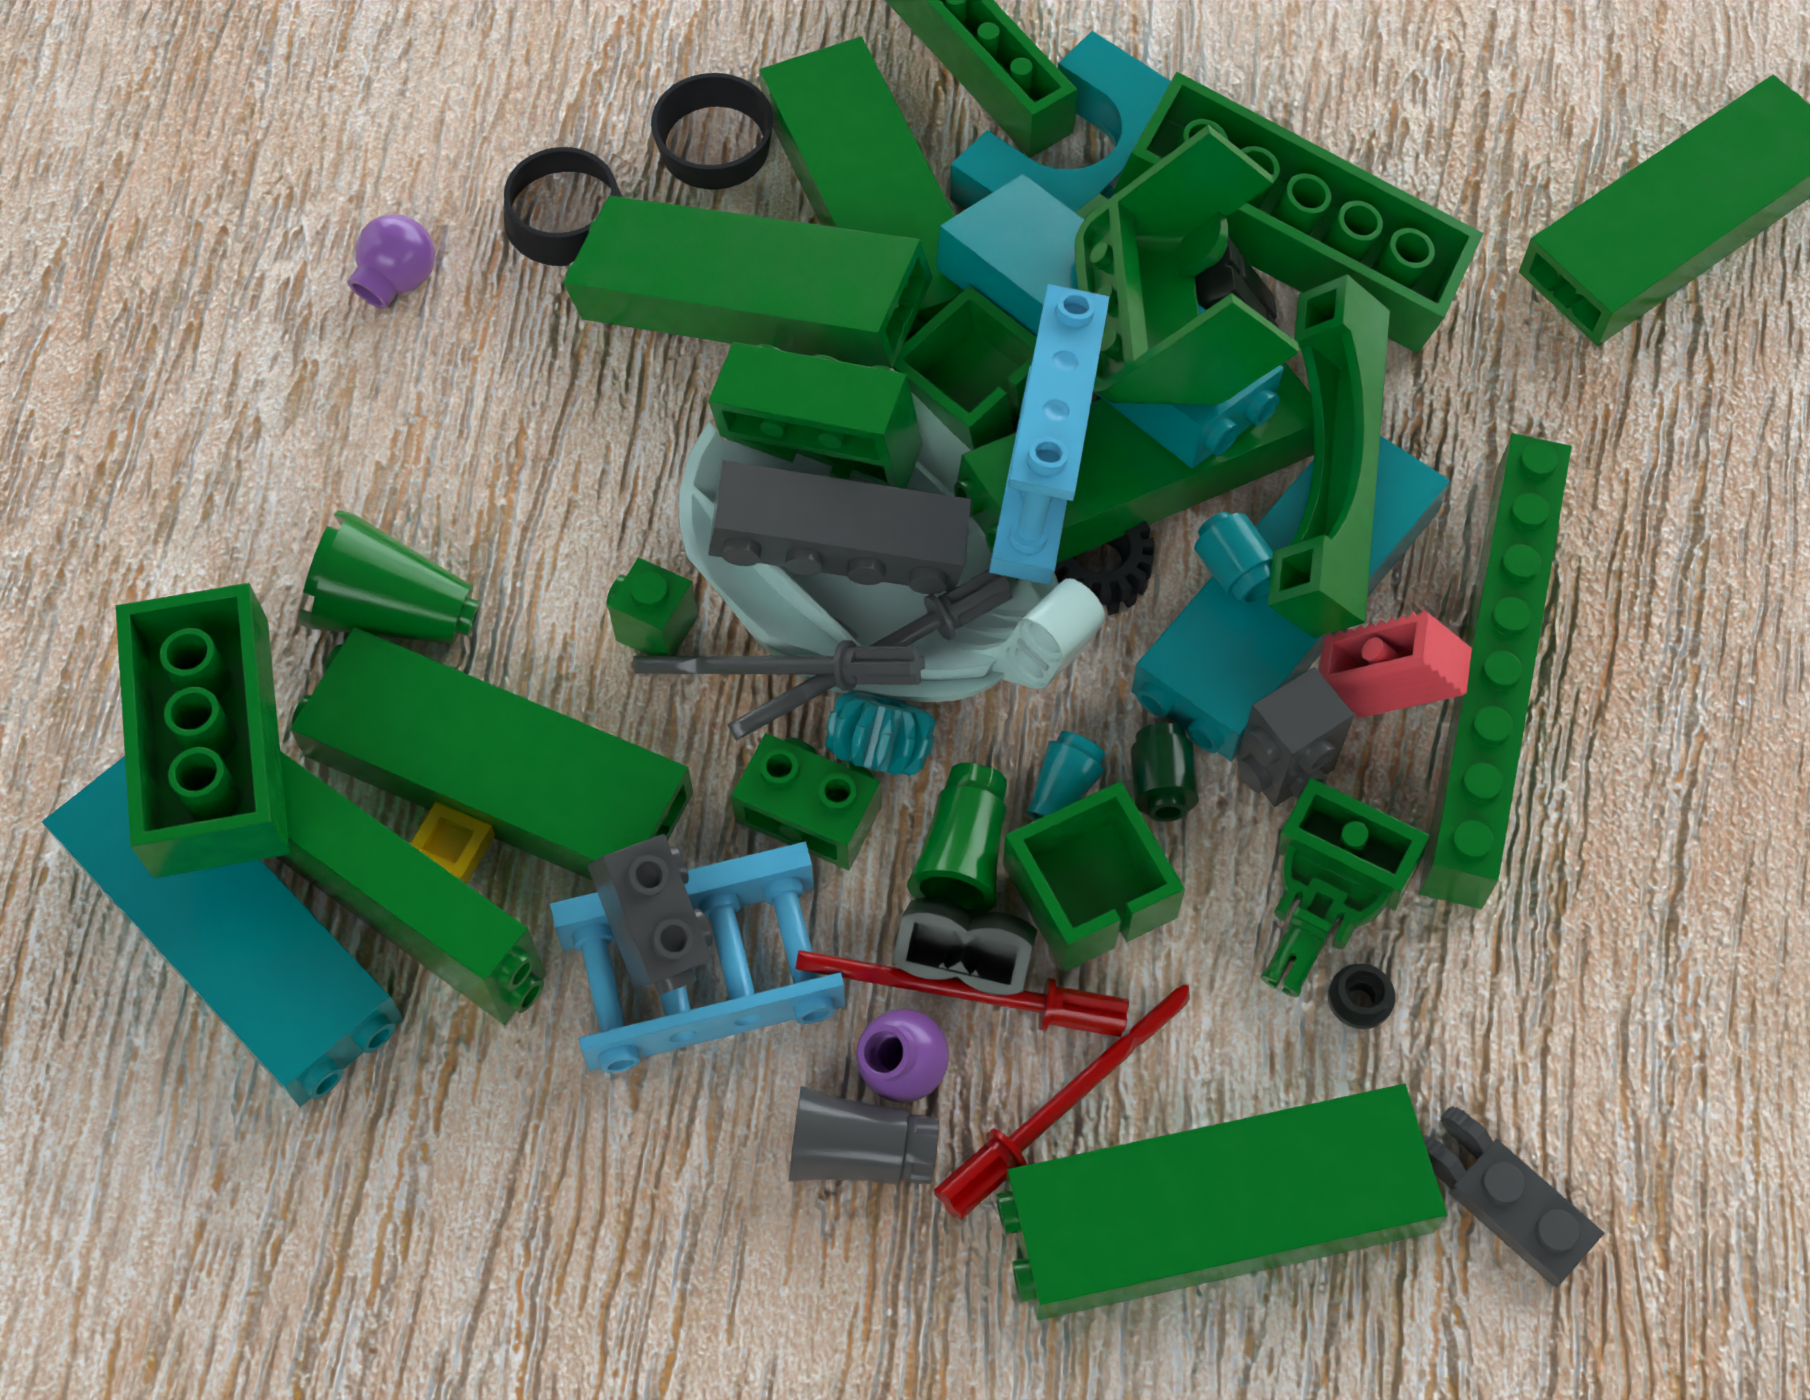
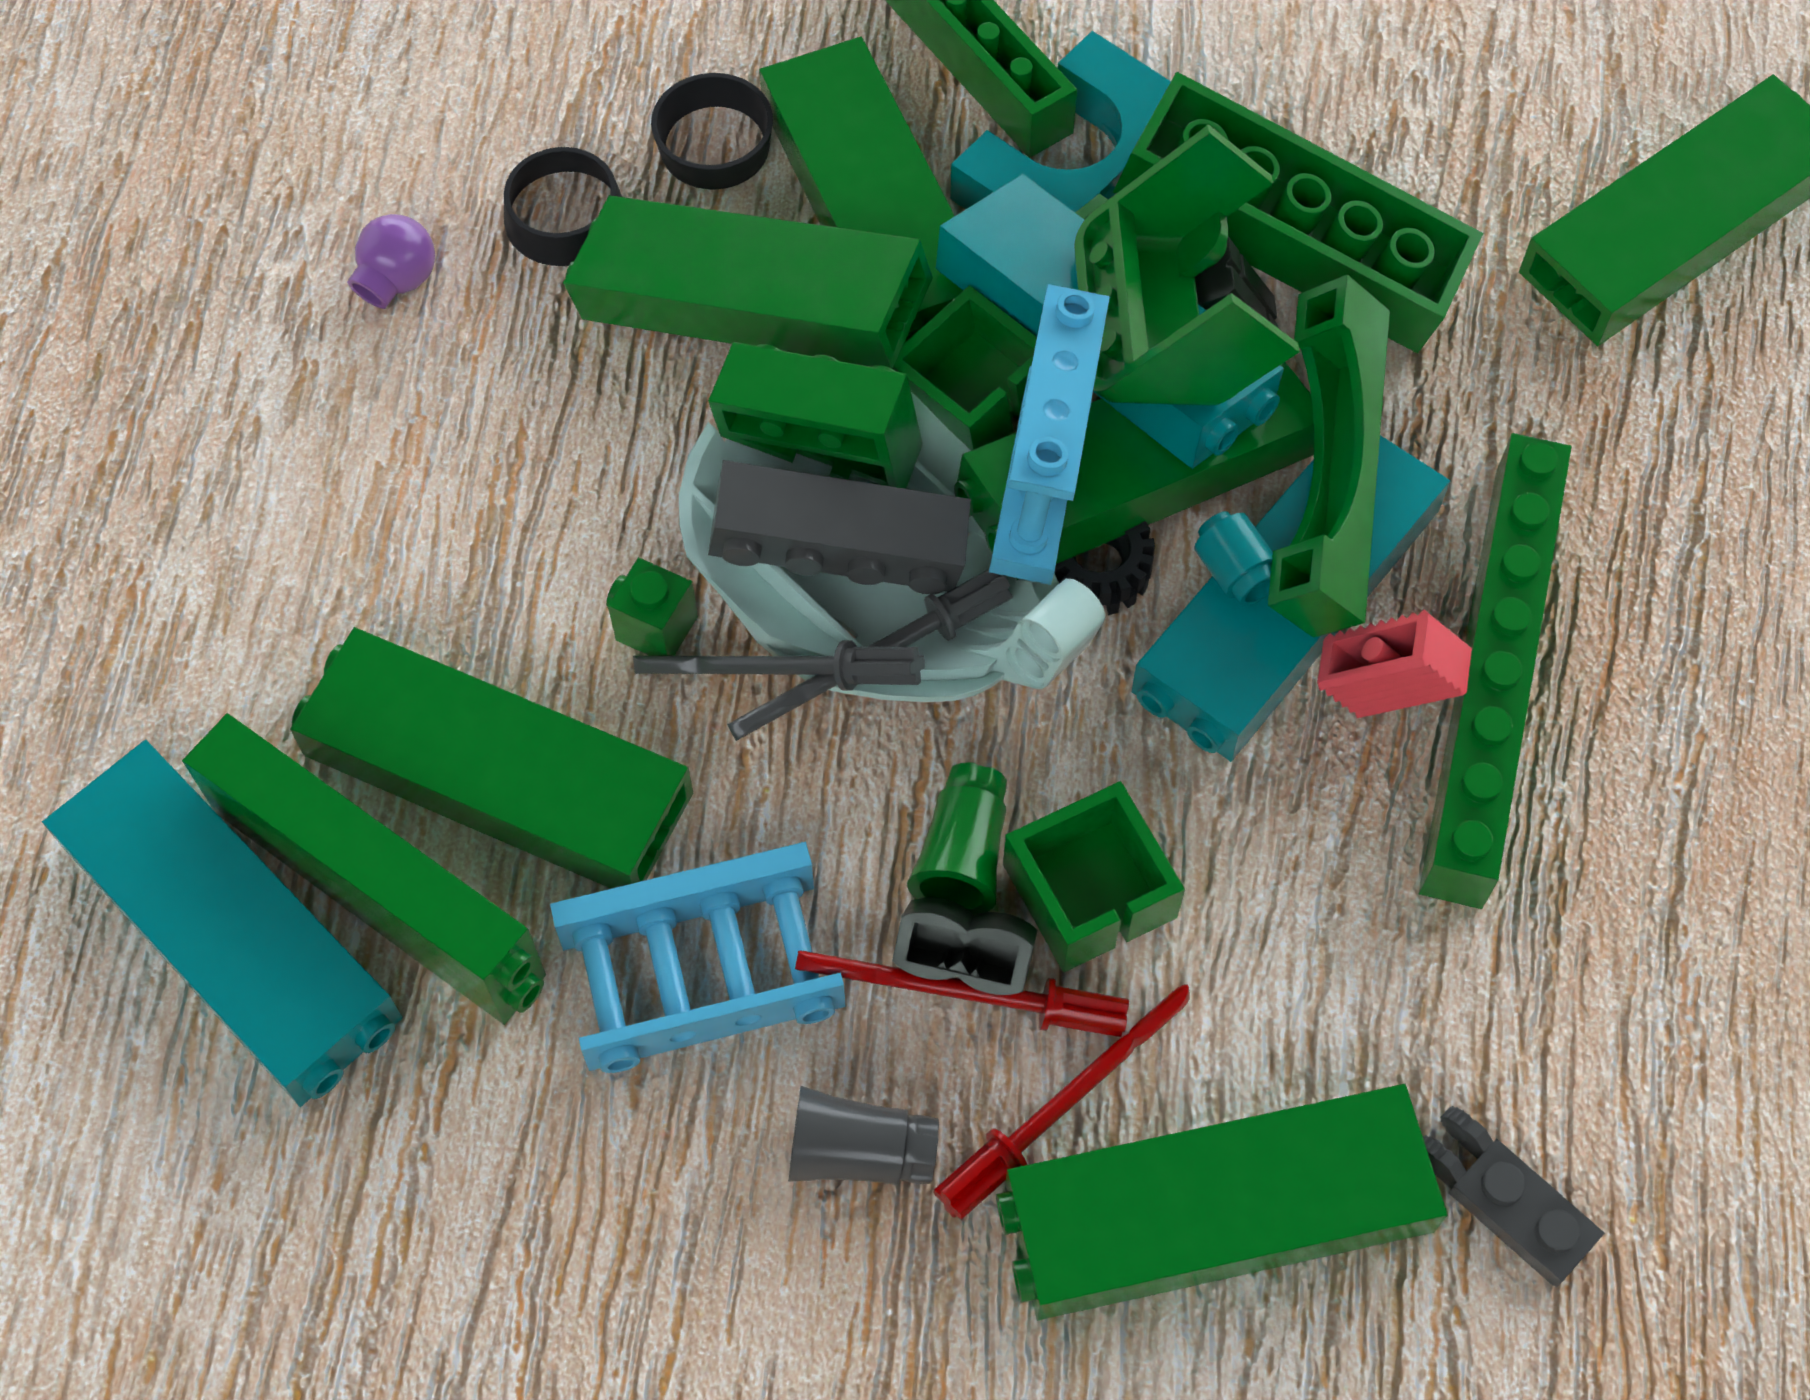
(200, 731): green brick -> none
(383, 587): green cone -> none
(453, 840): yellow plate -> none
(652, 914): dark grey brick -> none
(807, 798): green brick -> none
(880, 733): teal gear -> none
(902, 1055): medium lavender piece -> none
(1066, 773): teal cone -> none
(1164, 772): dark green brick -> none
(1293, 737): dark grey brick -> none
(1341, 866): green brick -> none
(1367, 979): pearl dark grey plate -> none

